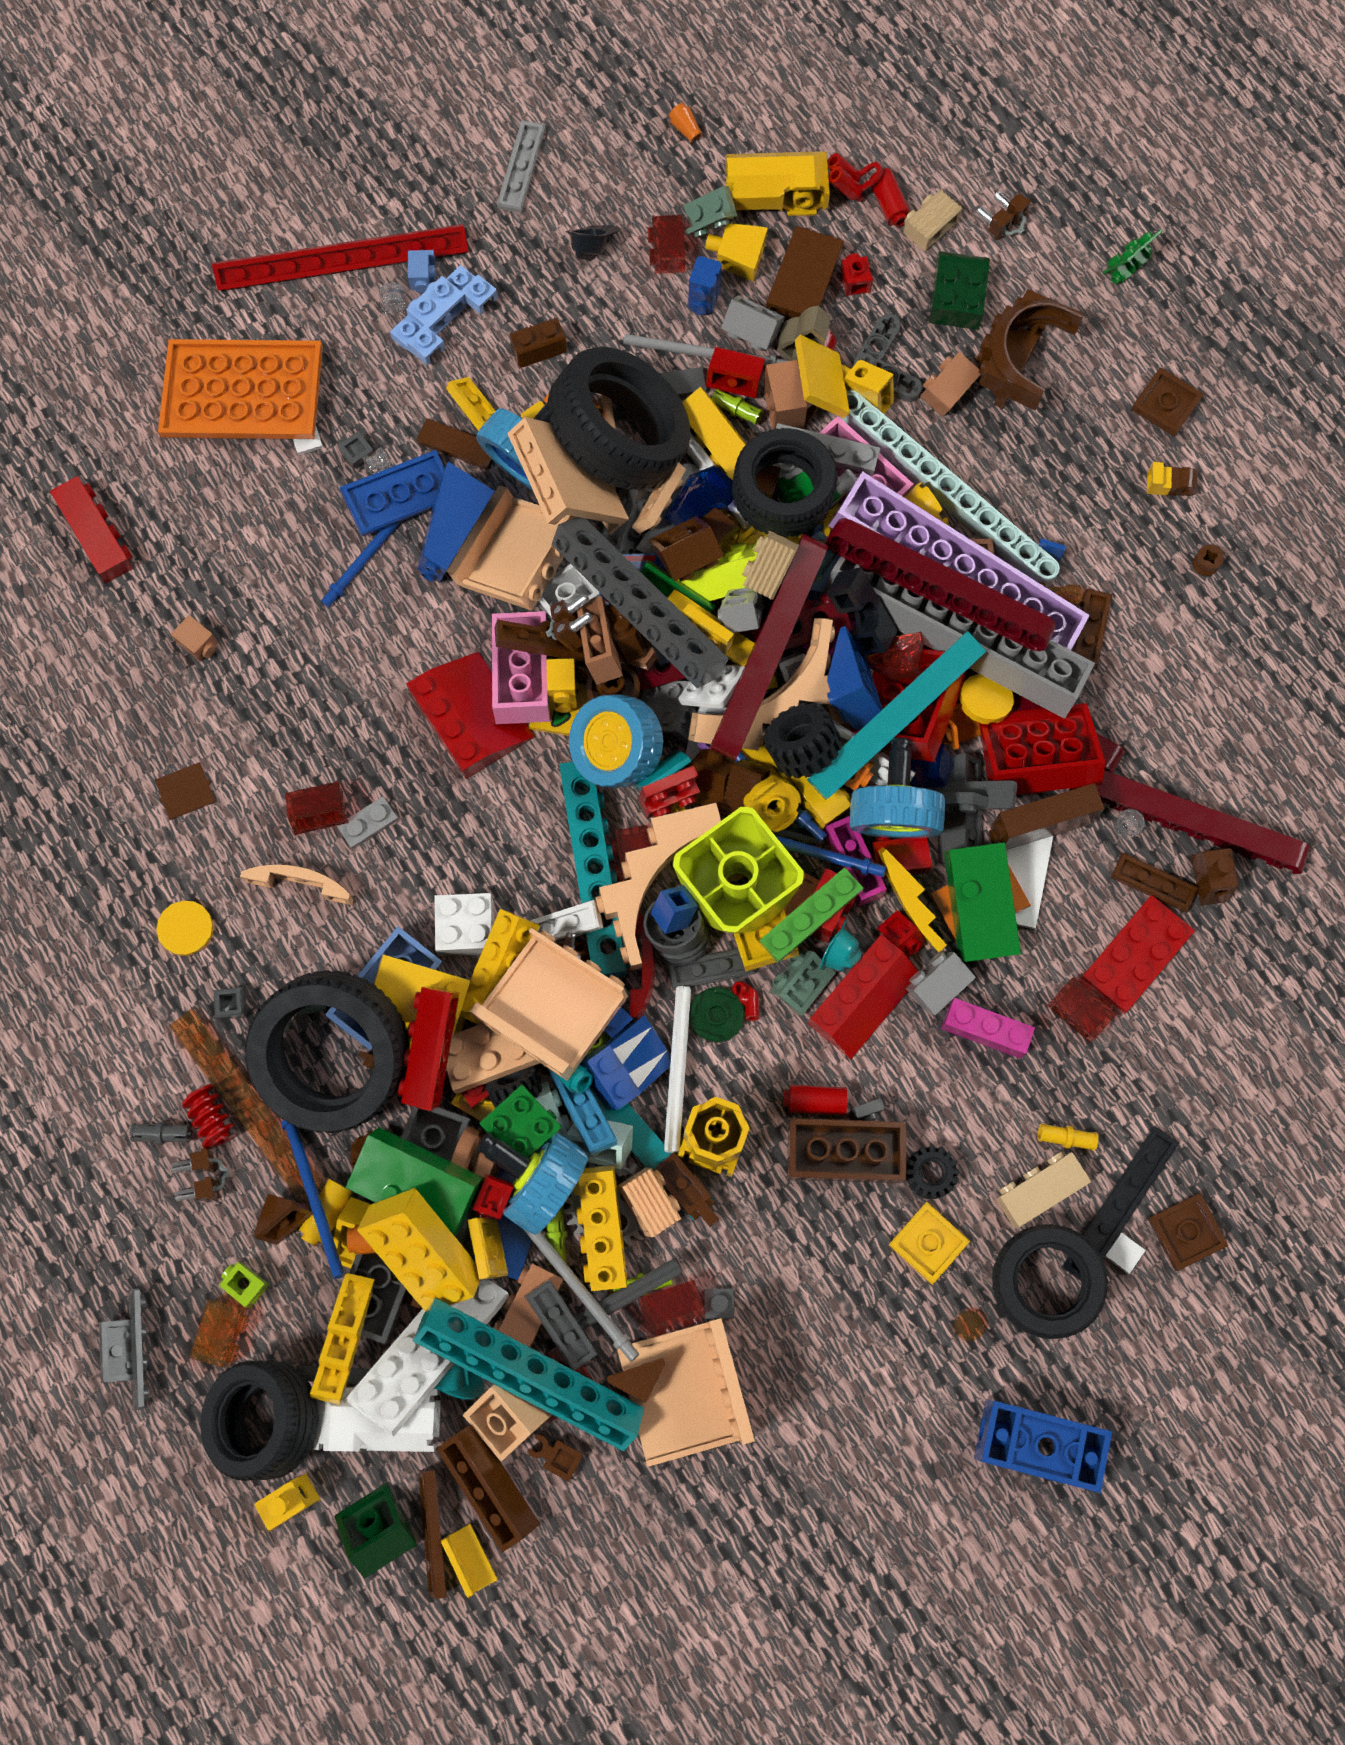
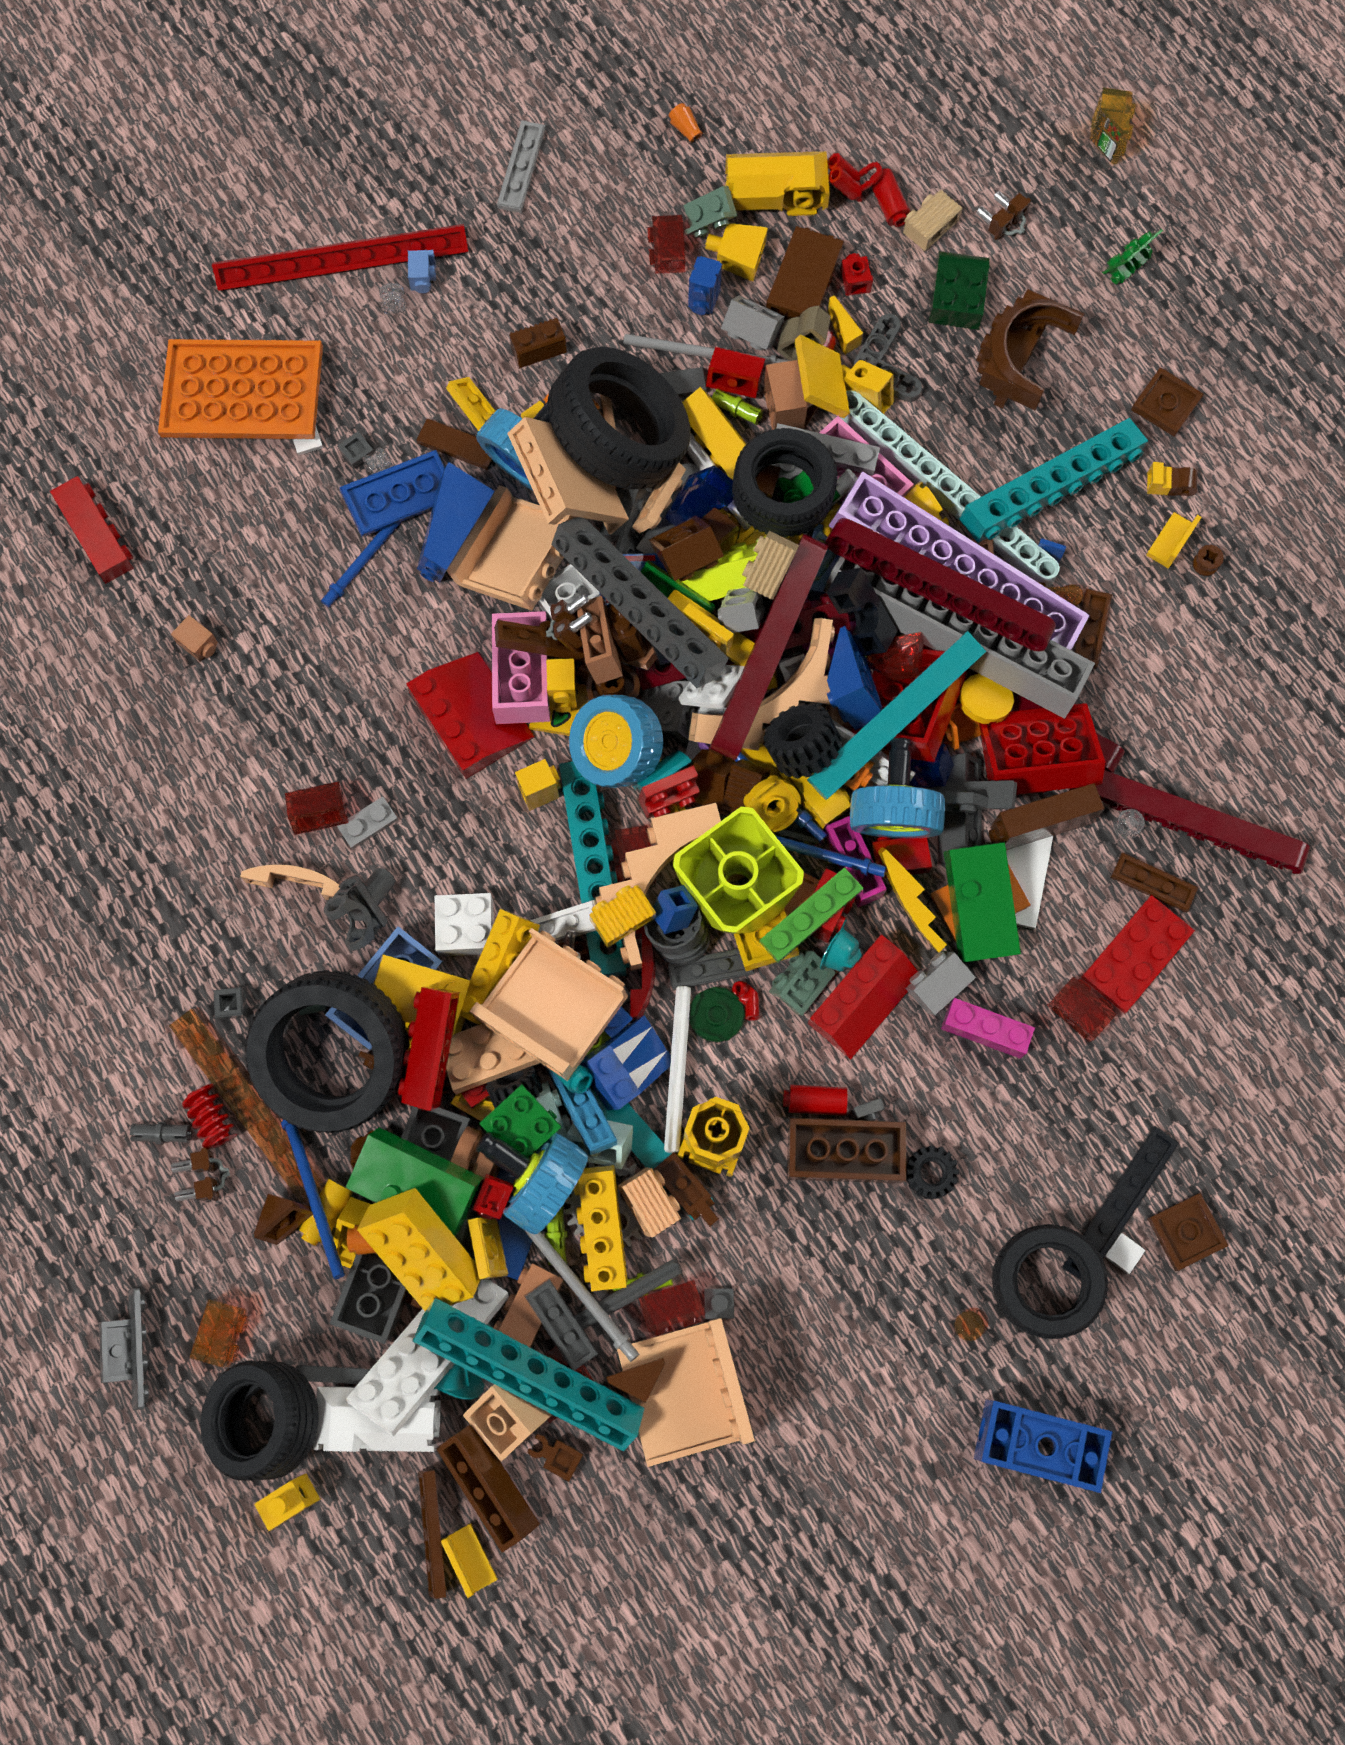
(185, 791): reddish brown piece -> none
(185, 928): yellow tile -> none
(230, 1284): lime brick -> none
(342, 1338): yellow slope -> none
(361, 904): none -> dark grey connector
(374, 1531): dark green slope -> none
(437, 308): light blue bracket -> none
(538, 784): none -> yellow brick
(590, 240): black piece -> none
(622, 915): none -> yellow brick
(846, 329): none -> yellow slope
(902, 933): red bracket -> none
(929, 1243): yellow tile -> none
(950, 384): nougat brick -> none
(1042, 1189): tan brick -> none
(1053, 481): none -> teal brick
(1067, 1137): yellow pin -> none
(1111, 123): none -> clear yellow slope
(1172, 539): none -> yellow panel
(1214, 873): reddish brown torso -> none

